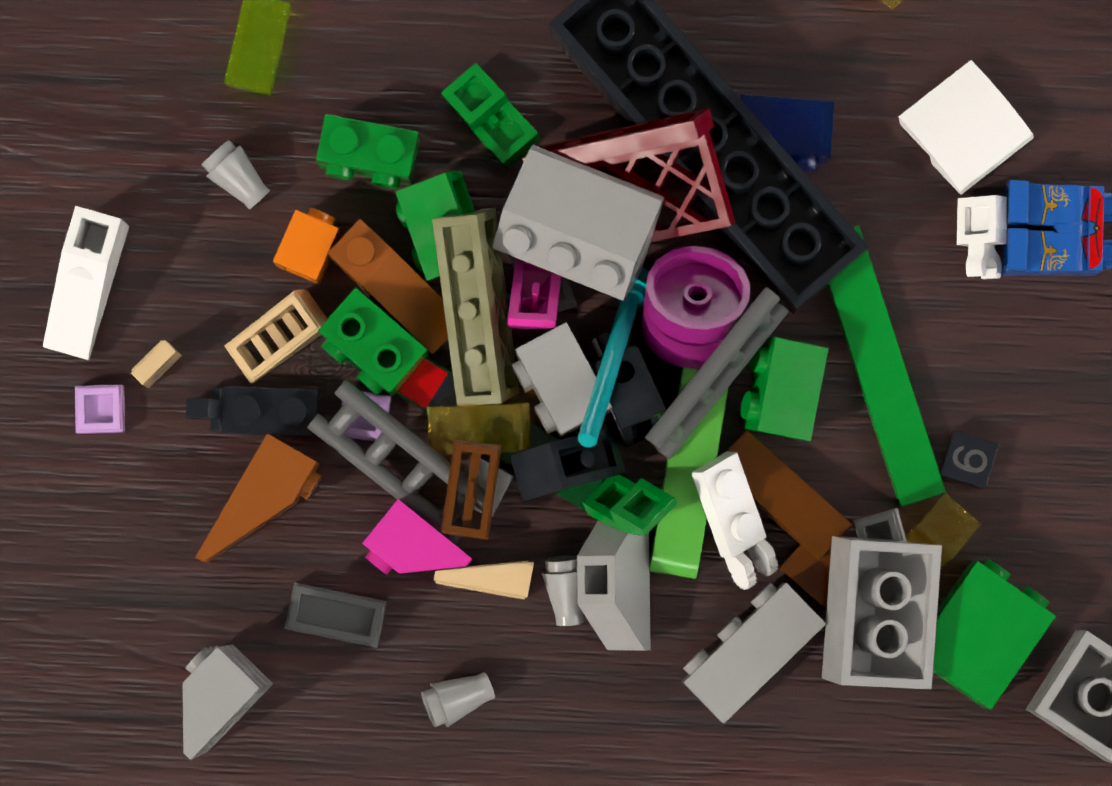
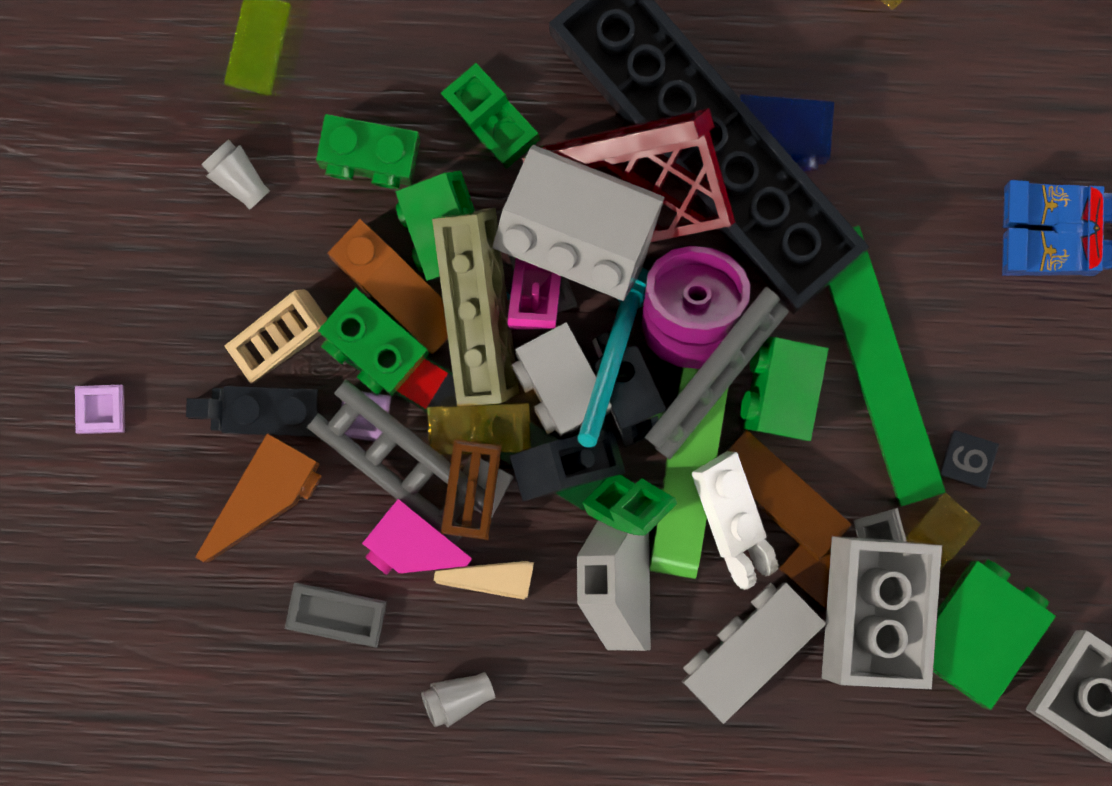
(84, 281): white slope -> none
(155, 363): tan tile -> none
(217, 696): light grey slope -> none
(307, 245): orange brick -> none
(561, 586): light grey cone -> none
(966, 127): white slope -> none
(980, 228): white plate -> none

